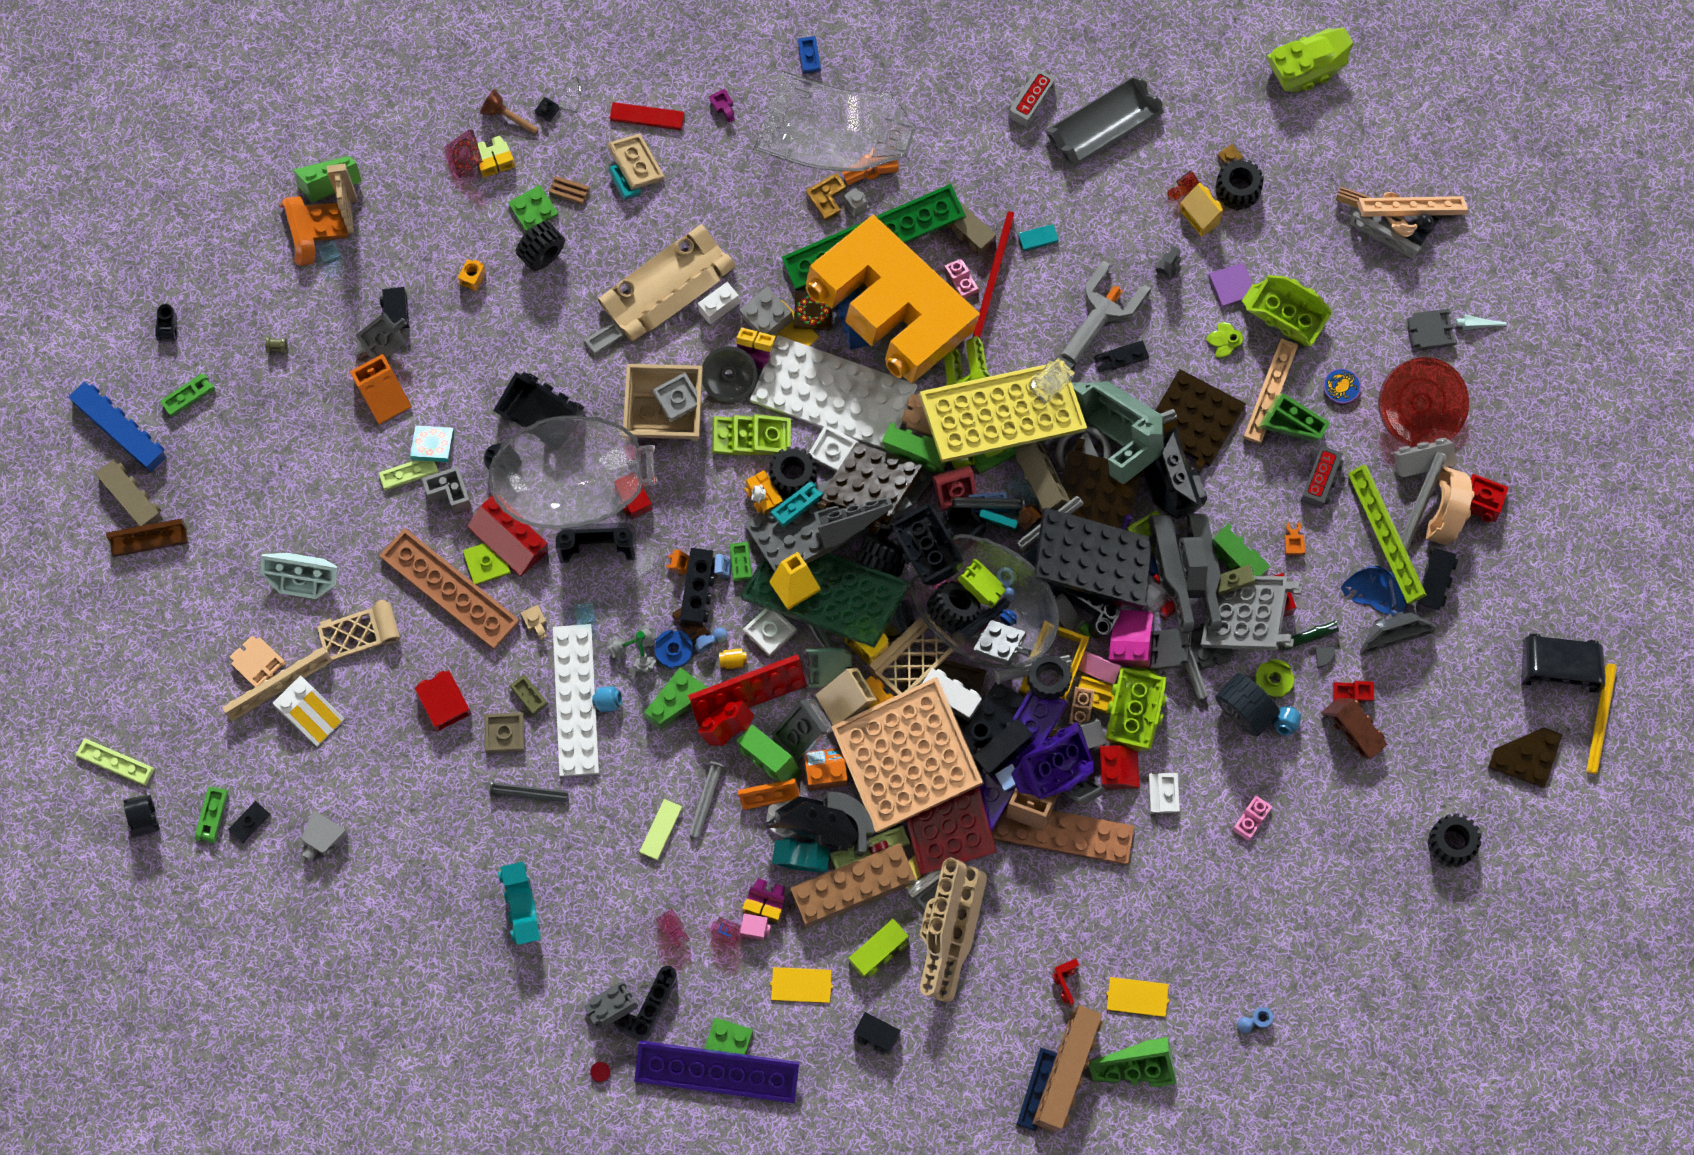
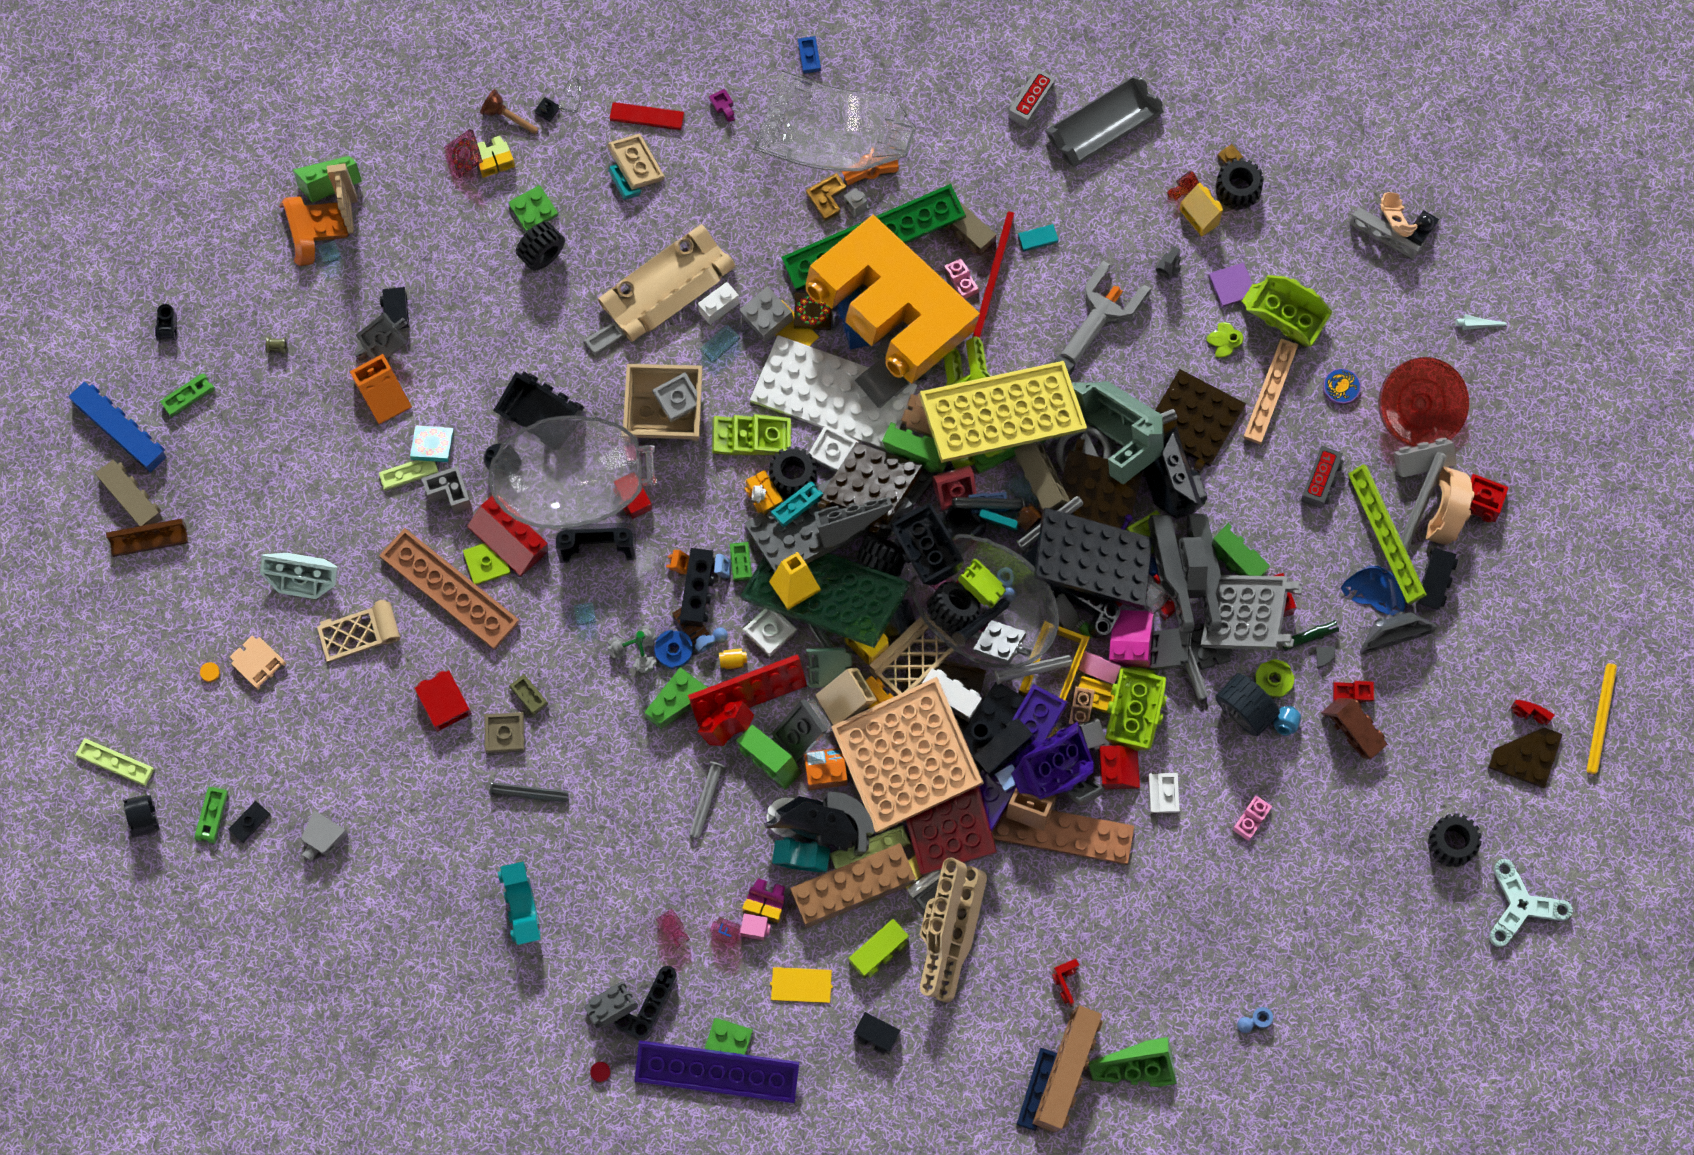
(210, 672): none -> light orange tile
(276, 684): tan plate -> none
(308, 711): slope -> none
(471, 282): light orange brick -> none
(534, 620): tan plate -> none
(552, 191): medium nougat tile -> none
(574, 700): white plate -> none
(607, 699): dark azure head -> none
(660, 829): yellowish green tile -> none
(720, 343): none -> clear light blue plate
(731, 387): dark grey dish -> none
(758, 347): yellow hips -> none
(768, 794): orange plate -> none
(878, 847): dark red tile -> none
(880, 383): none -> dark grey slope
(1008, 617): blue plate -> none
(1049, 692): black tyre -> none
(1051, 380): clear brick -> none
(1122, 356): black hinge -> none
(1137, 997): yellow piece -> none
(1236, 580): olive plate -> none
(1293, 419): bright green wedge -> none
(1293, 542): orange plate -> none
(1311, 59): lime slope -> none
(1349, 197): medium nougat tile -> none
(1412, 206): light nougat plate -> none
(1431, 330): dark grey plate -> none
(1524, 709): none -> red slope
(1536, 906): none -> light aqua piece
(1563, 662): black windscreen -> none

